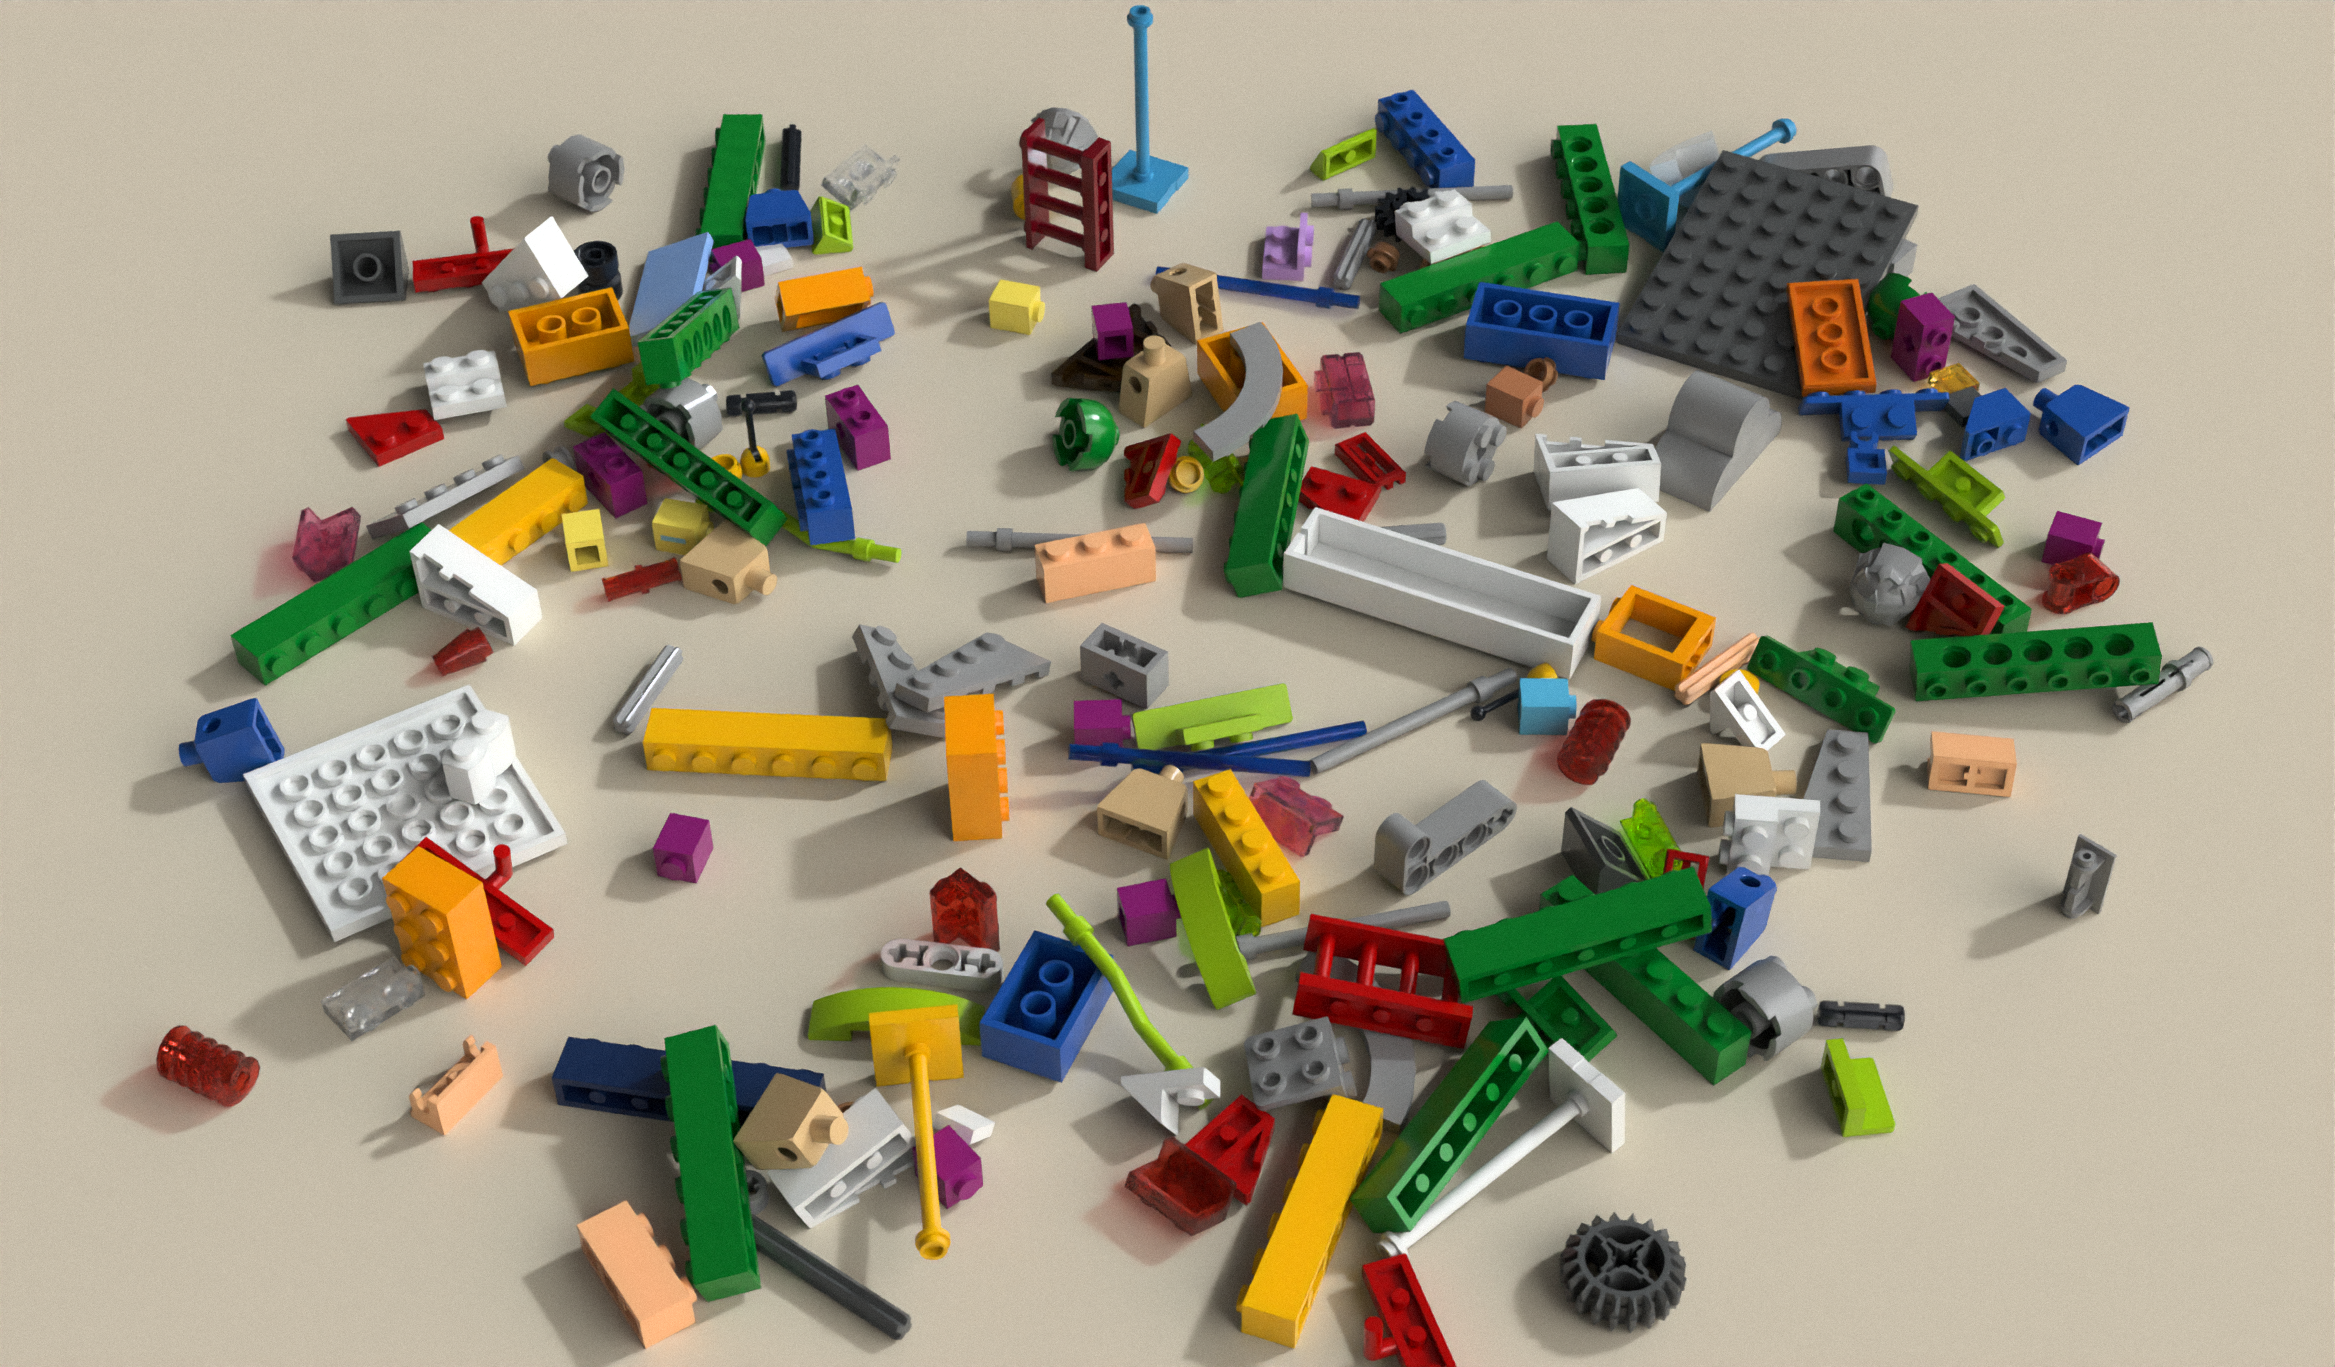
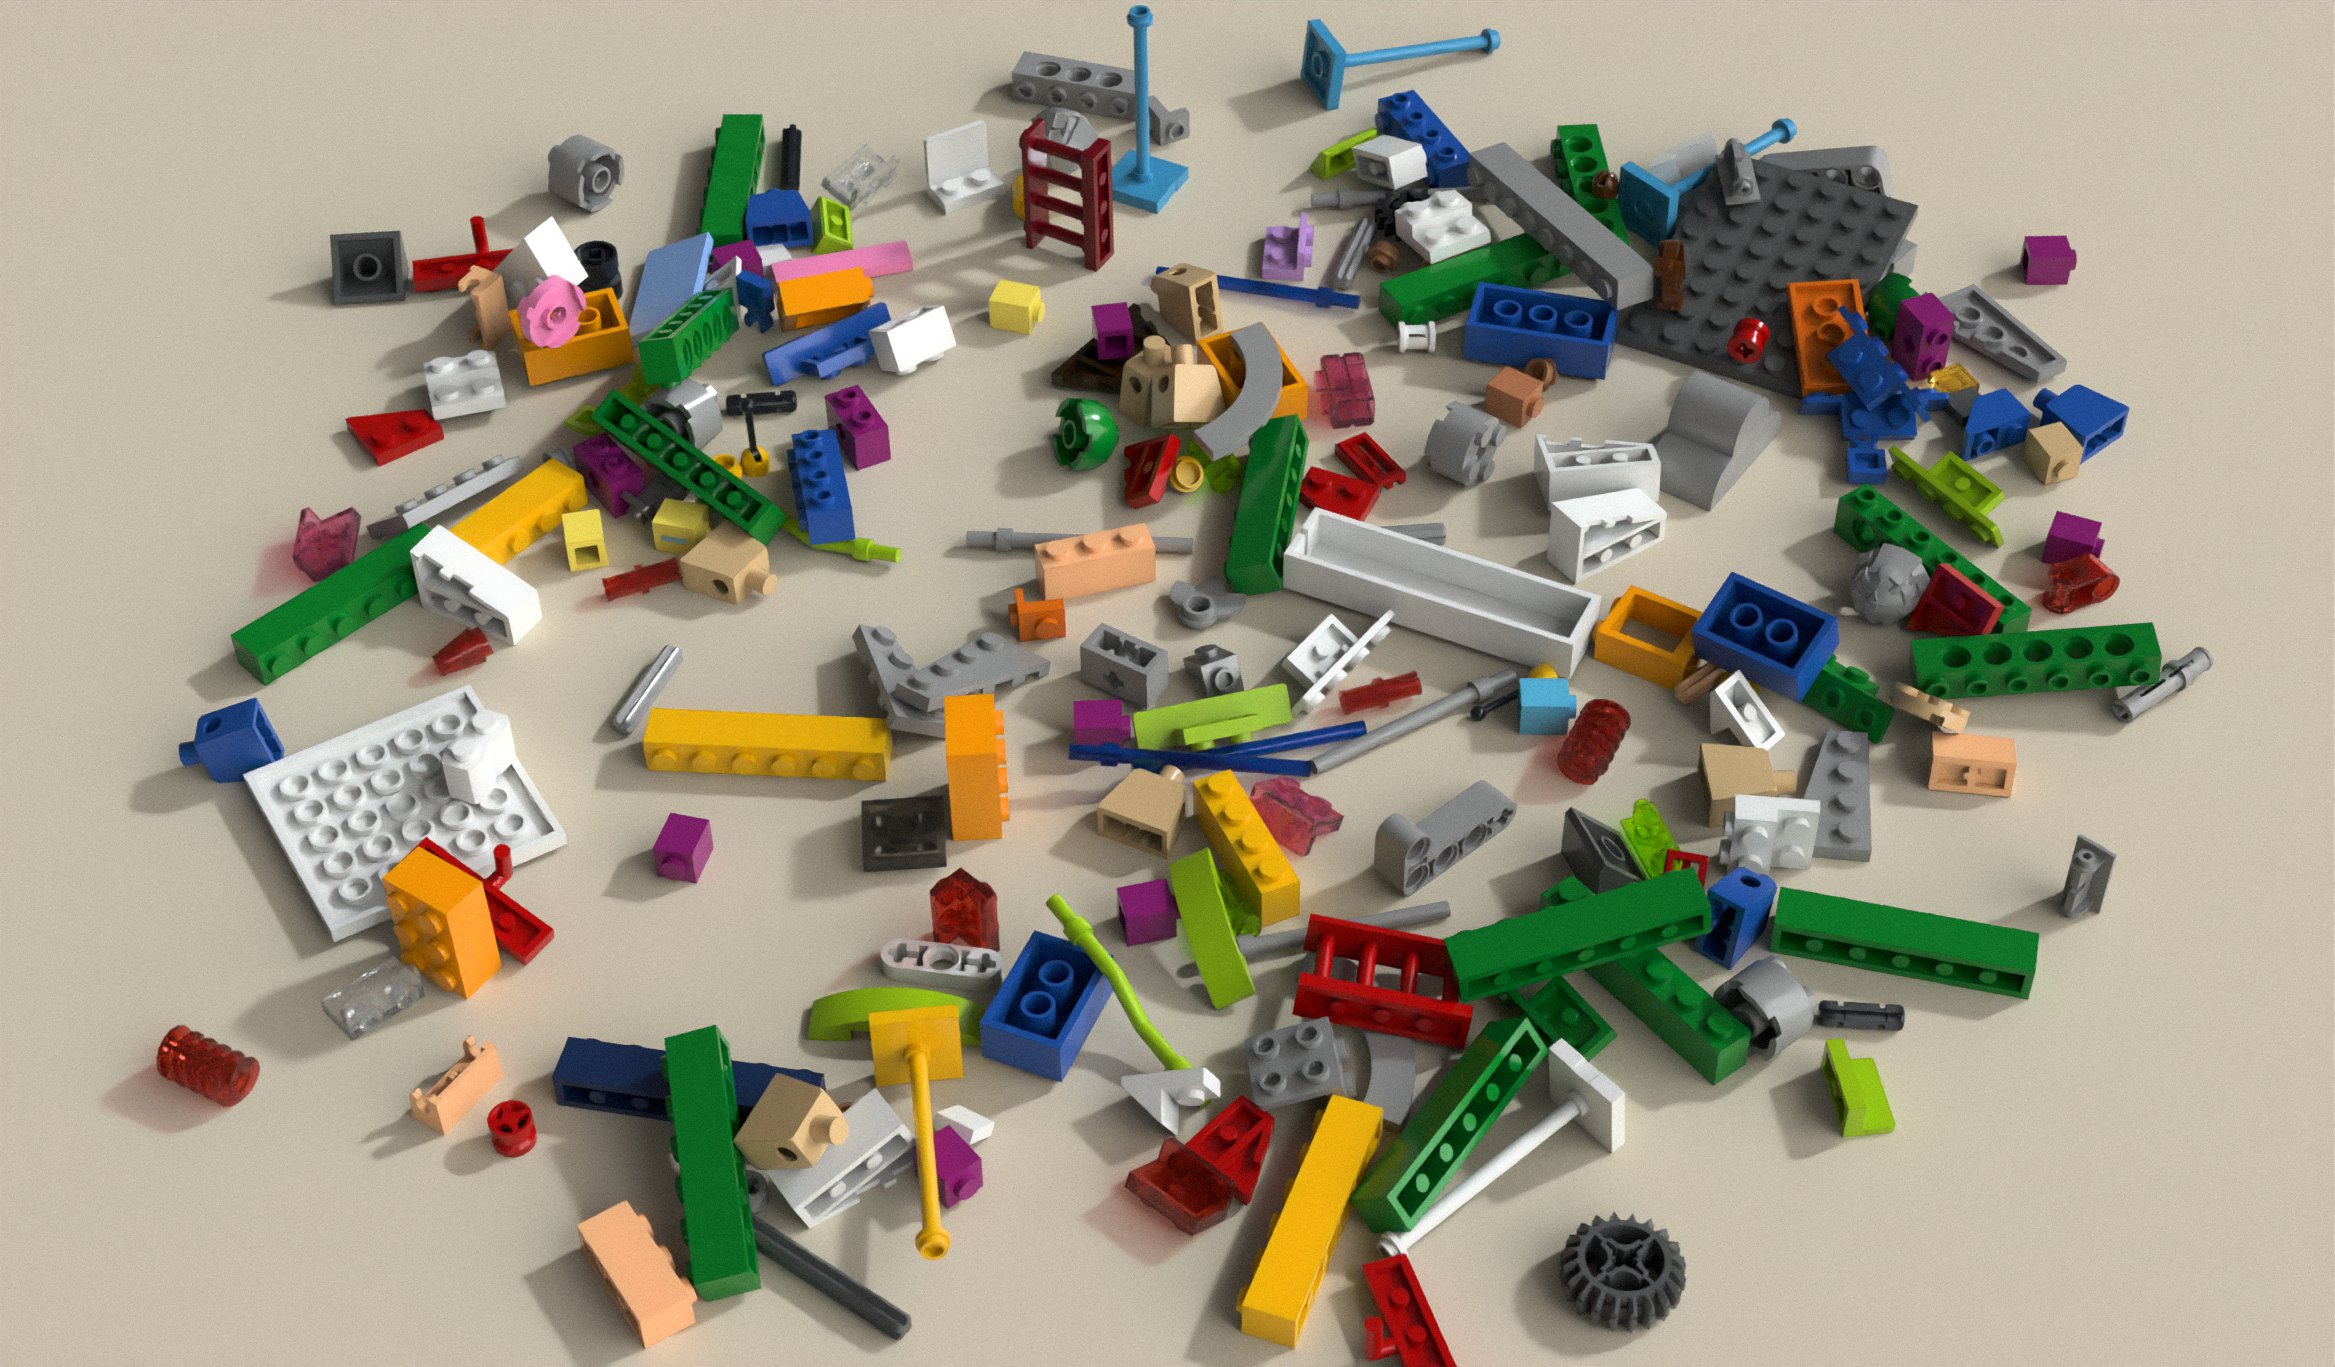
(489, 304): none -> light nougat hinge
(518, 1118): none -> red wheel
(551, 296): none -> bright pink plate
(651, 497): none -> flat silver bracket
(757, 296): none -> blue plate
(875, 262): none -> bright pink tile
(903, 833): none -> clear smoke plate
(912, 339): none -> white brick
(960, 169): none -> white bracket
(1038, 618): none -> orange bracket
(1074, 85): none -> light grey brick
(1167, 126): none -> light grey bracket
(1185, 393): none -> tan torso
(1205, 602): none -> light grey plate
(1216, 670): none -> flat silver bracket
(1324, 654): none -> white bracket
(1326, 59): none -> dark azure tile
(1380, 692): none -> clear red pin
(1390, 161): none -> white brick
(1426, 331): none -> white bush
(1561, 226): none -> light grey brick
(1605, 185): none -> reddish brown hinge
(1670, 268): none -> reddish brown plate
(1737, 174): none -> light grey hinge
(1748, 340): none -> red wheel
(1765, 636): none -> blue brick
(1868, 371): none -> blue bracket
(1905, 943): none -> green brick
(1928, 707): none -> tan plate
(2047, 260): none -> magenta brick
(2052, 453): none -> tan brick

